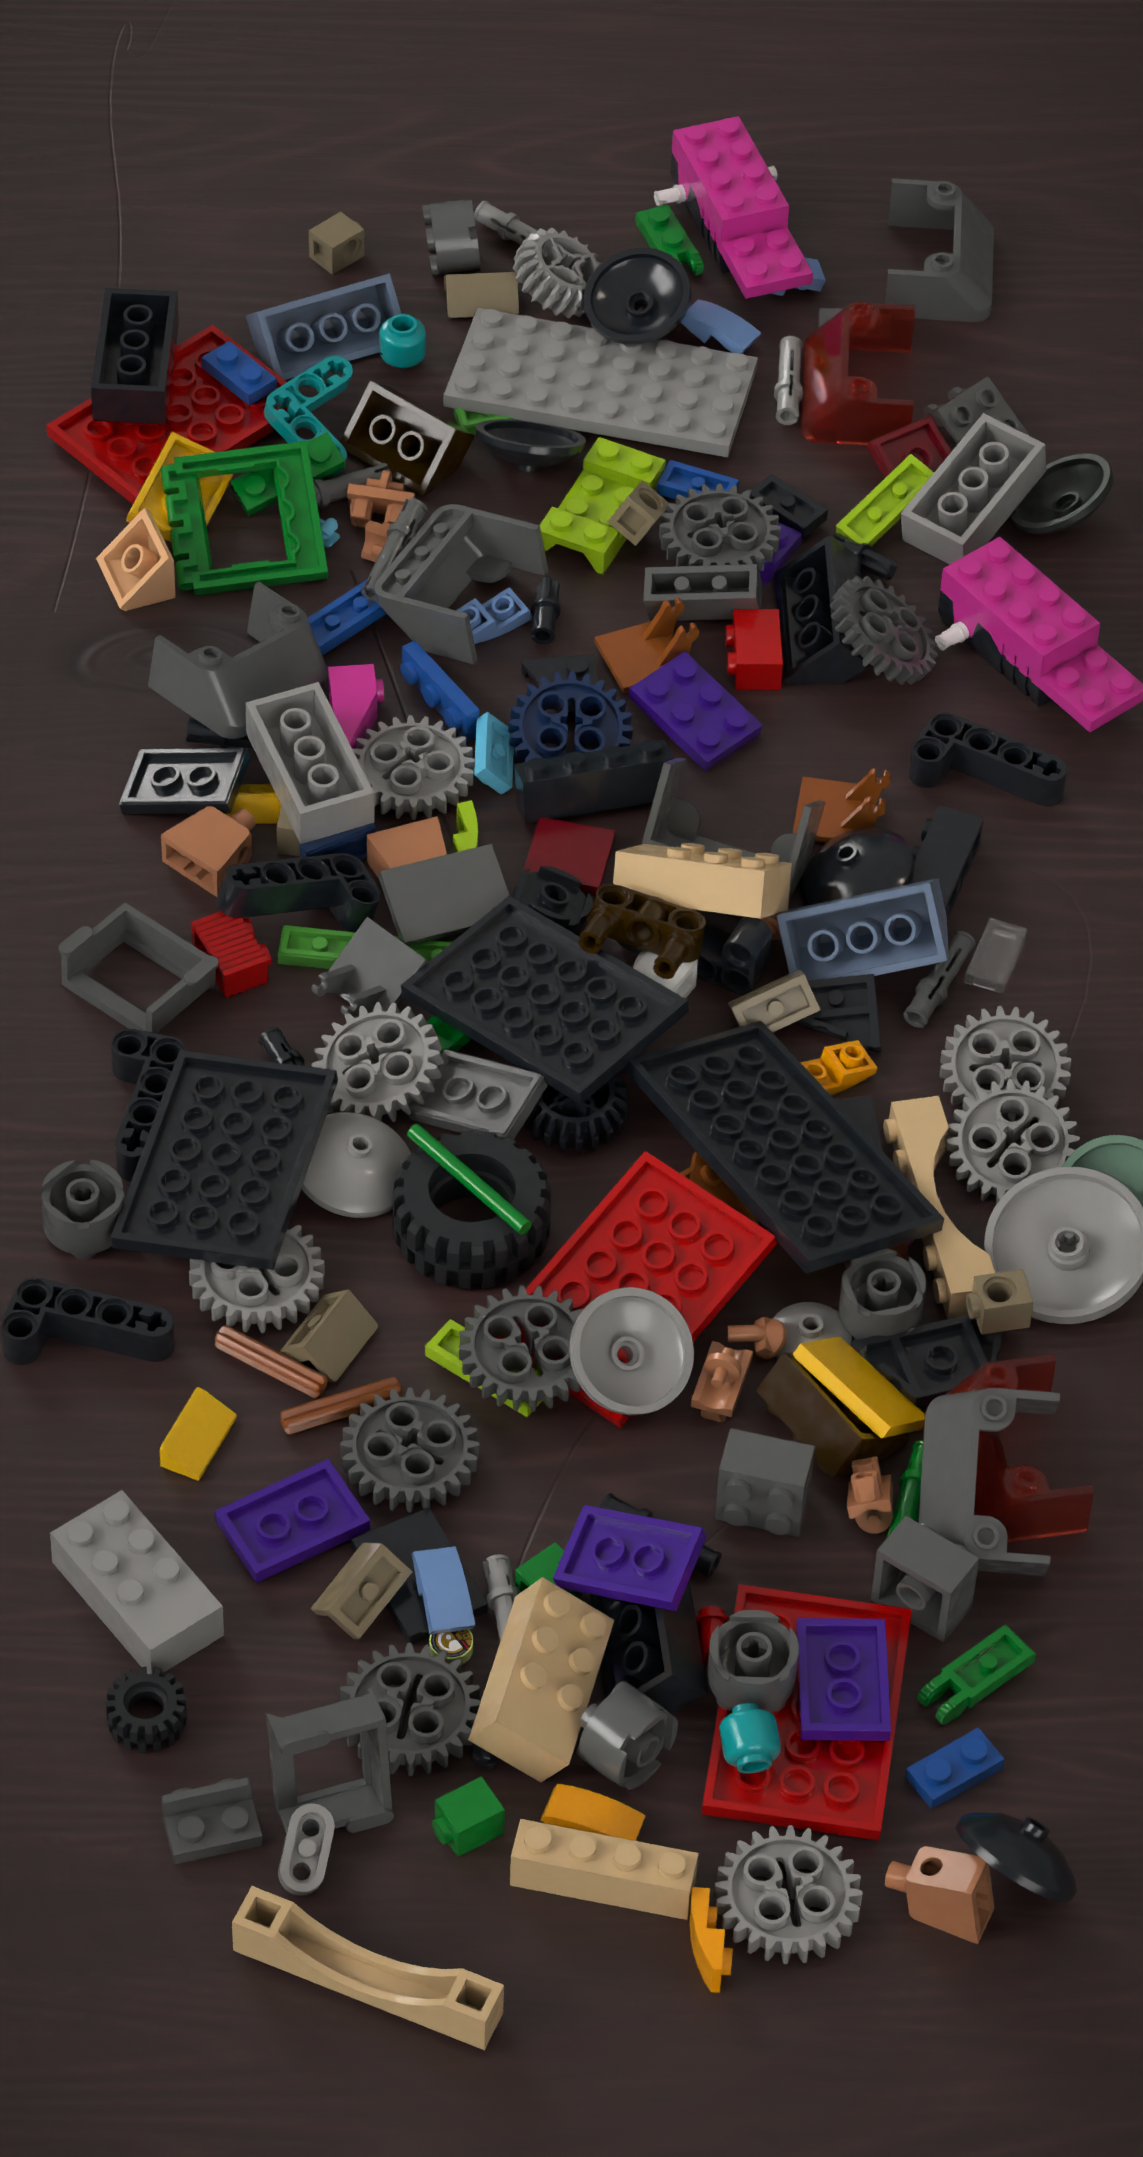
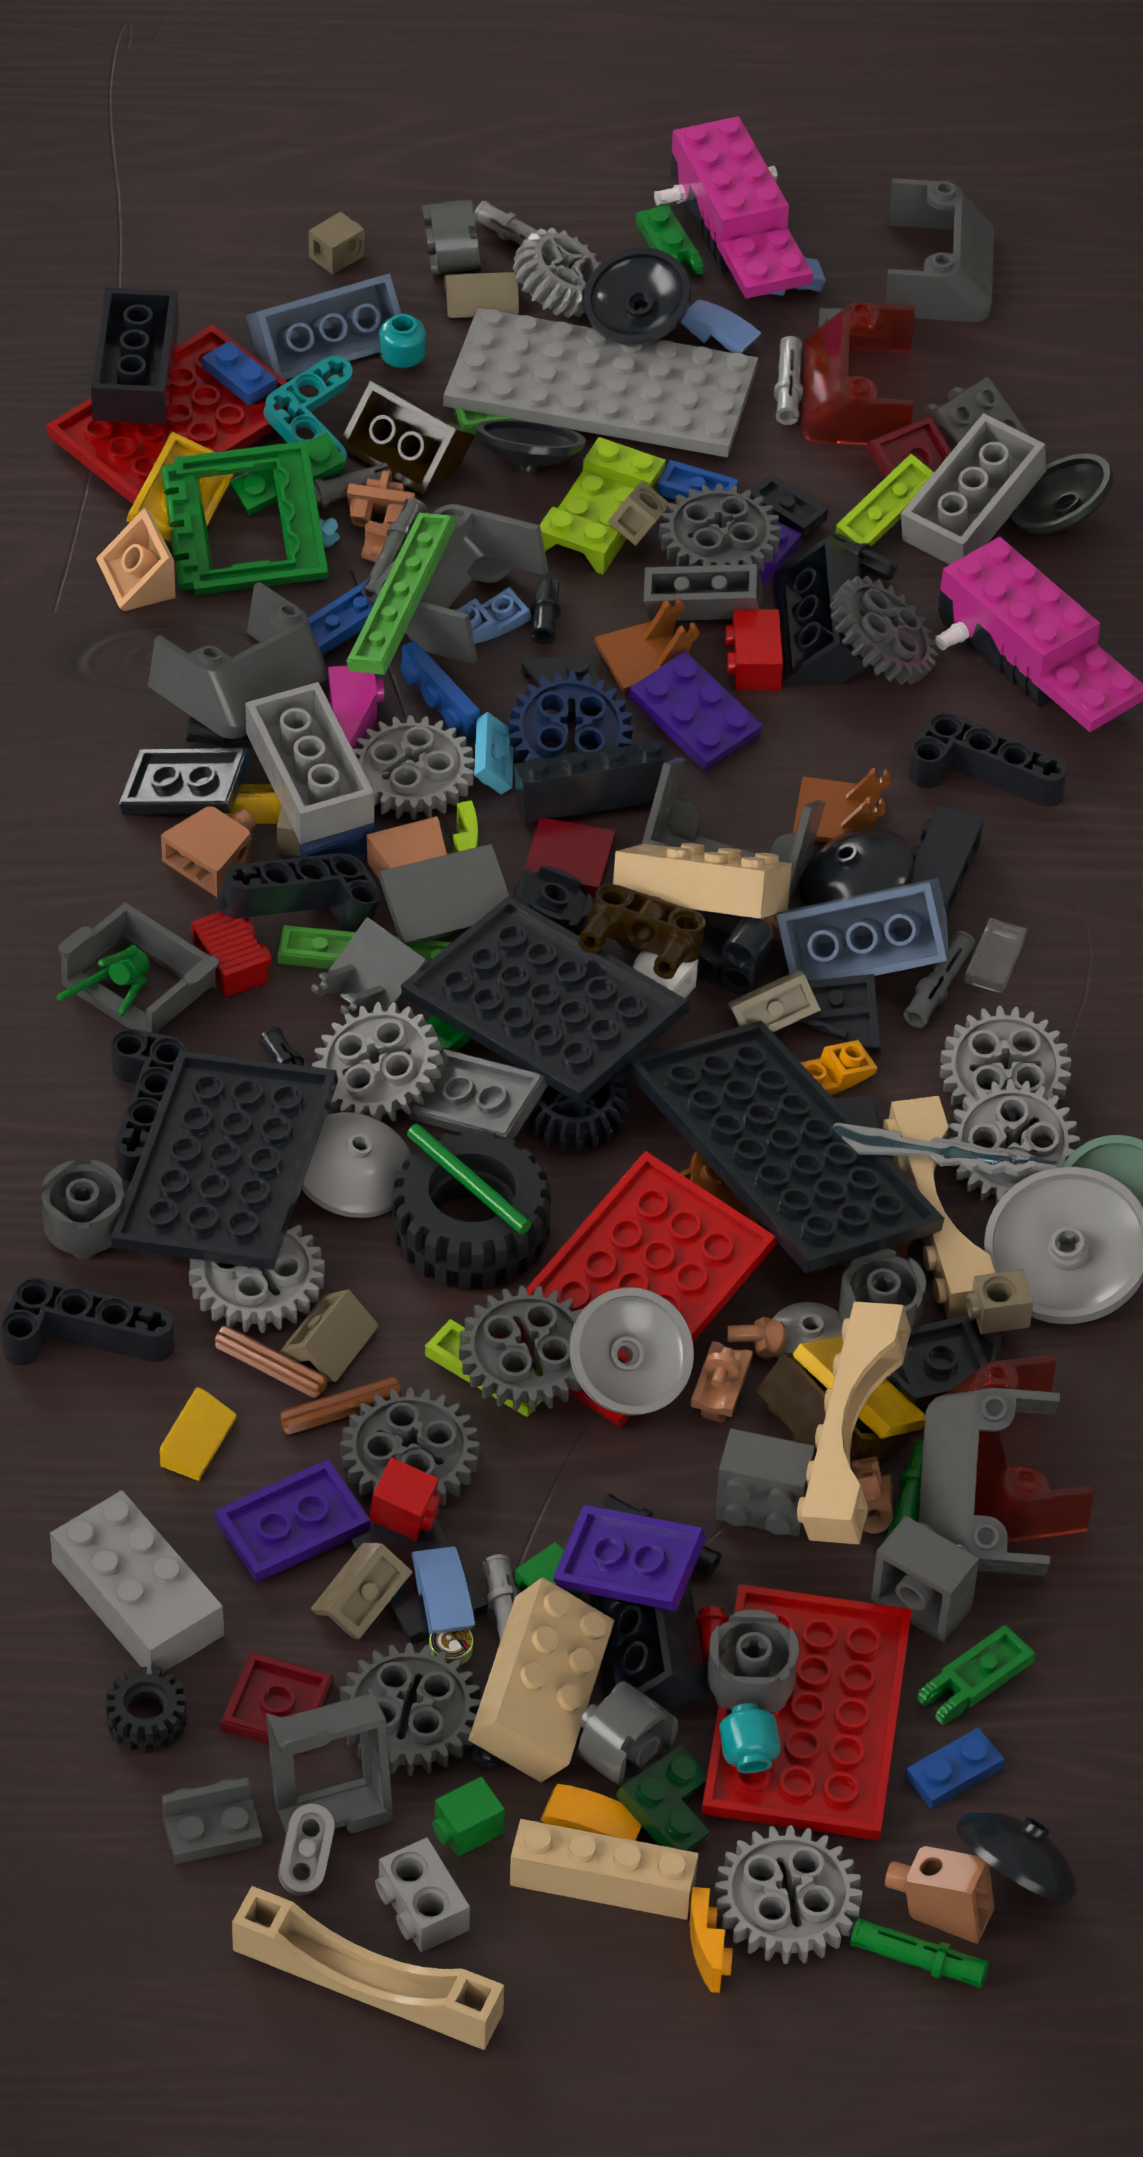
(124, 969): none -> green plant
(274, 1689): none -> dark red tile
(401, 593): none -> bright green tile
(405, 1500): none -> red brick
(431, 1892): none -> light grey brick
(659, 1796): none -> dark green plate
(843, 1679): dark purple plate -> none
(871, 1350): none -> tan arch
(911, 1950): none -> green pin
(943, 1151): none -> light grey sword

